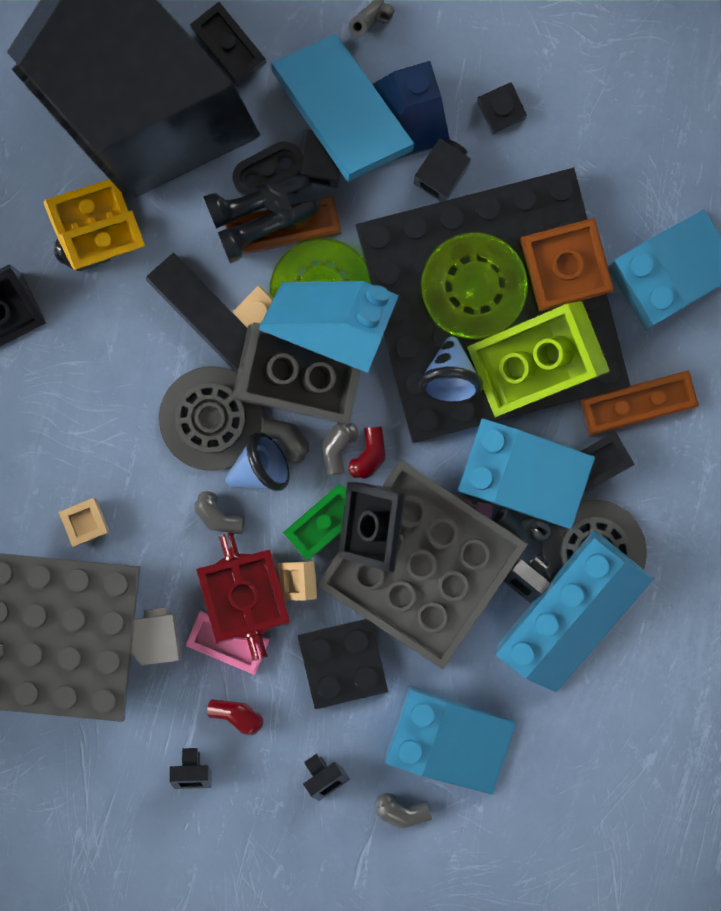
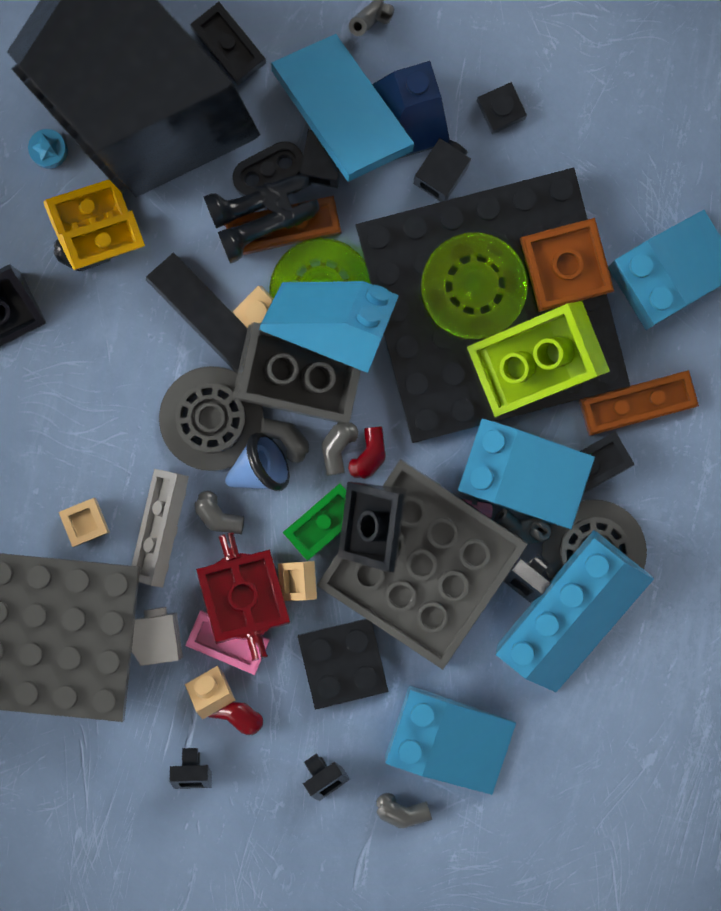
(47, 148): none -> dark azure tile
(159, 526): none -> light grey plate
(210, 692): none -> tan plate
(450, 375): hat -> none

